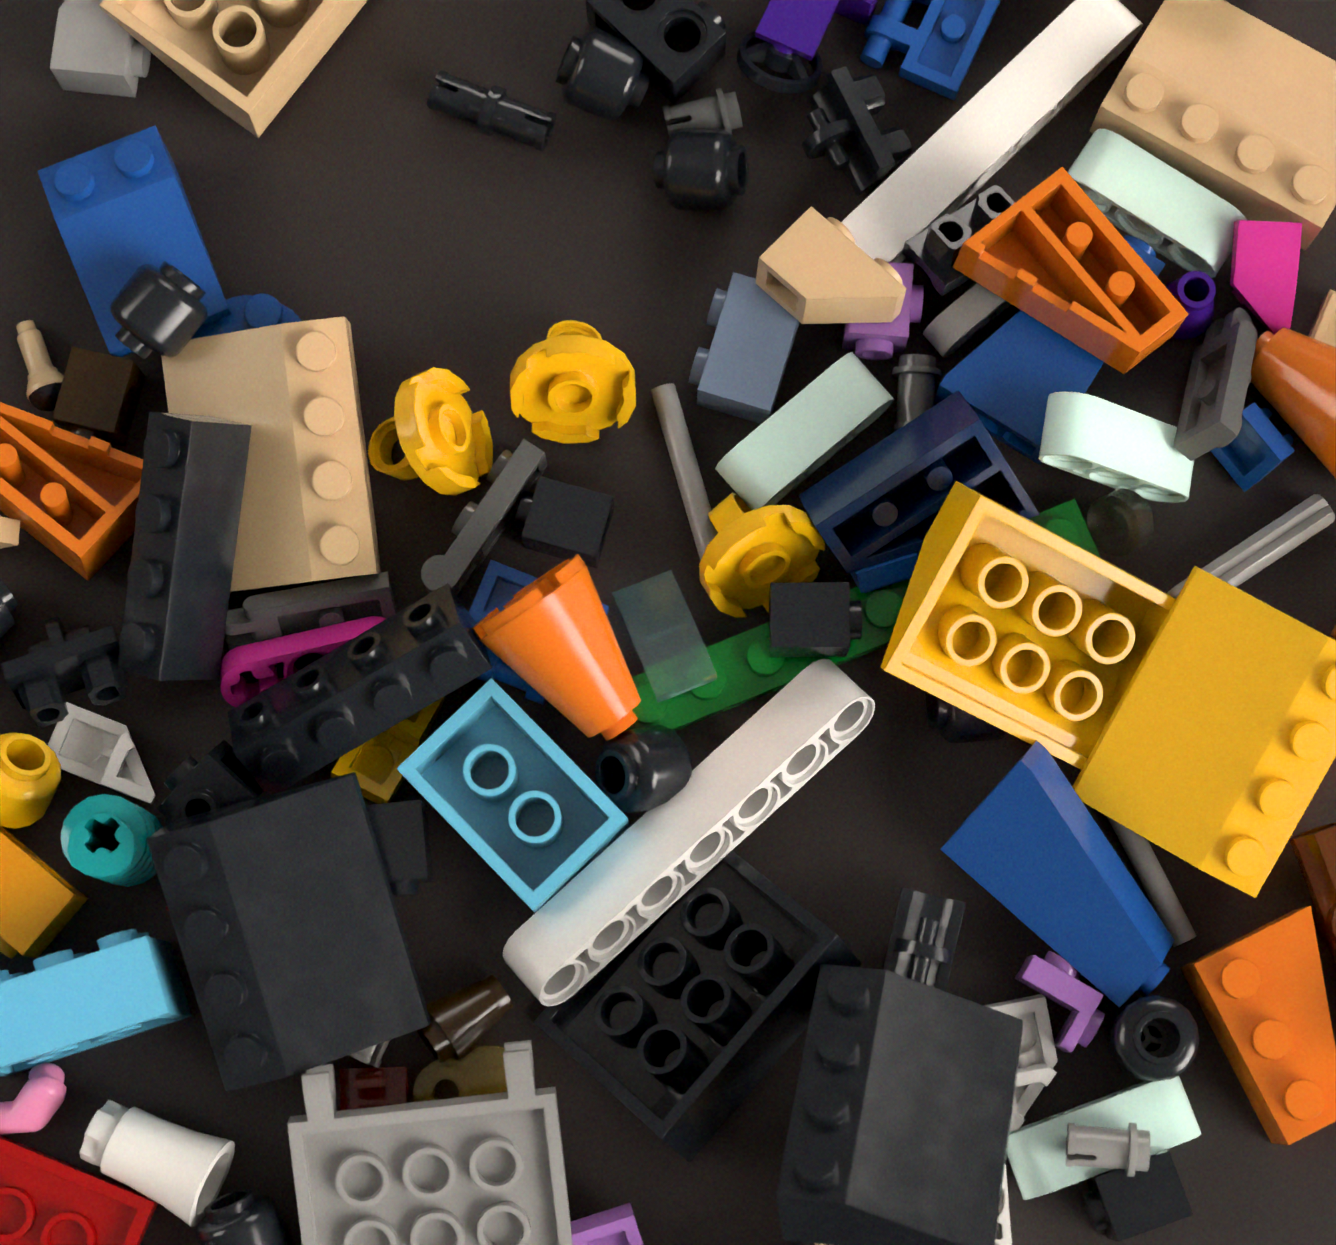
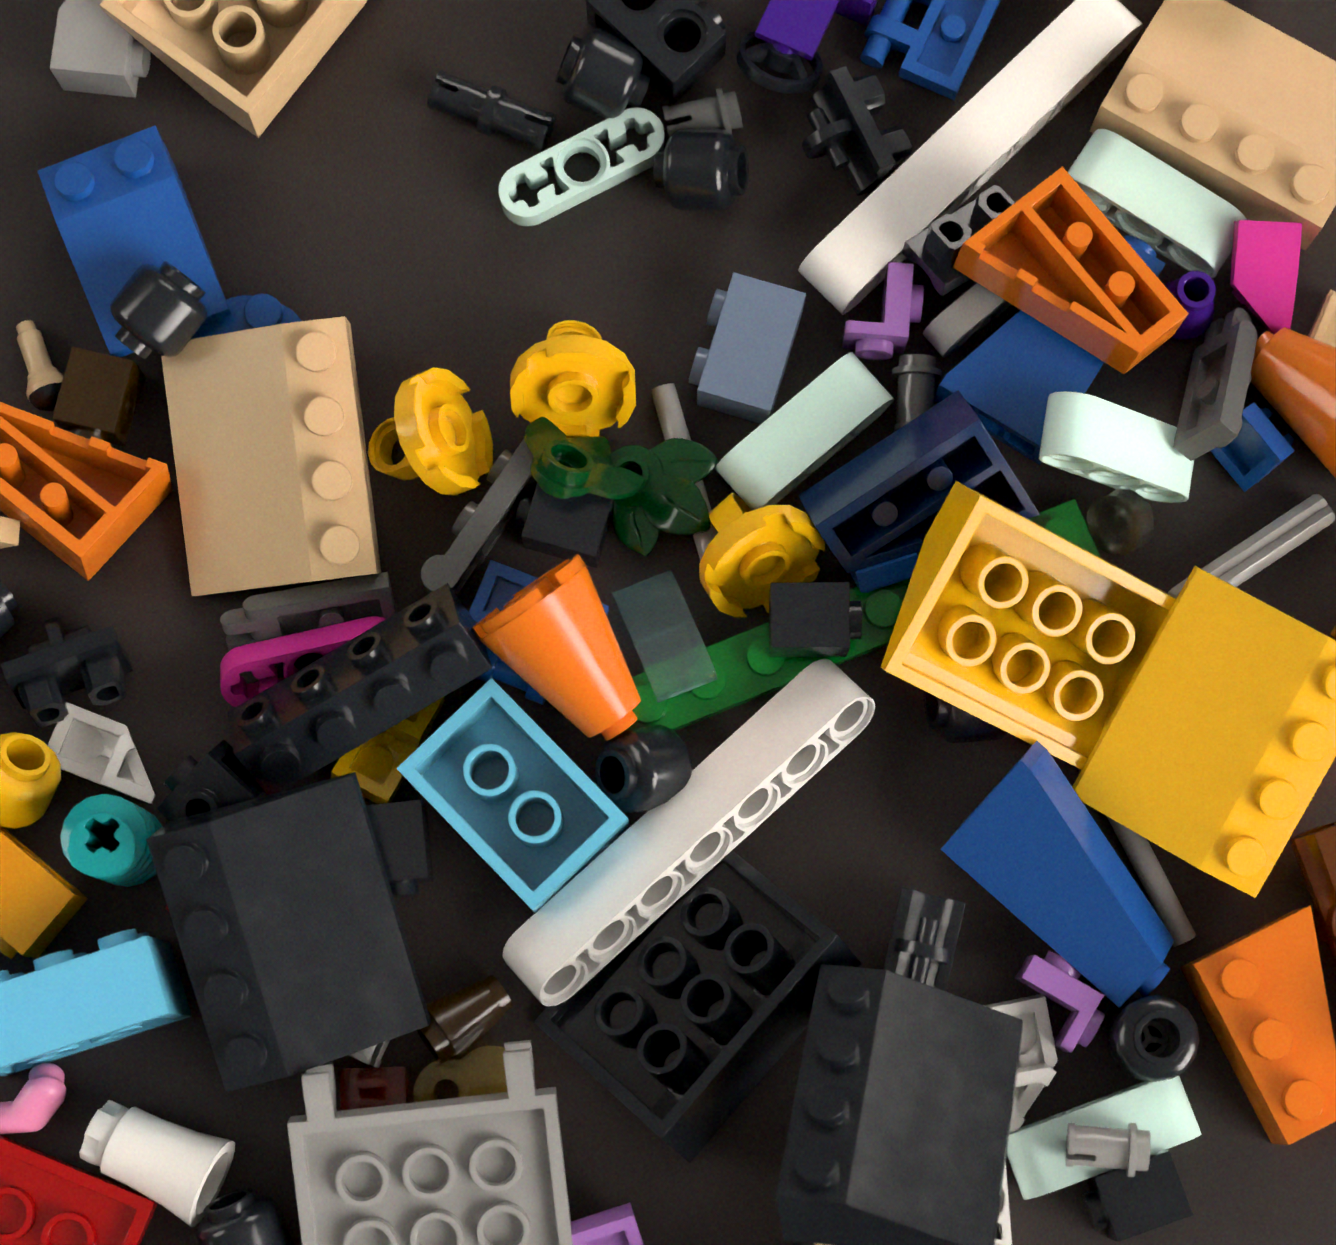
(184, 546): black brick -> none
(576, 465): none -> dark green plate
(588, 141): none -> light aqua beam
(668, 494): none -> dark green plate
(826, 277): tan slope -> none

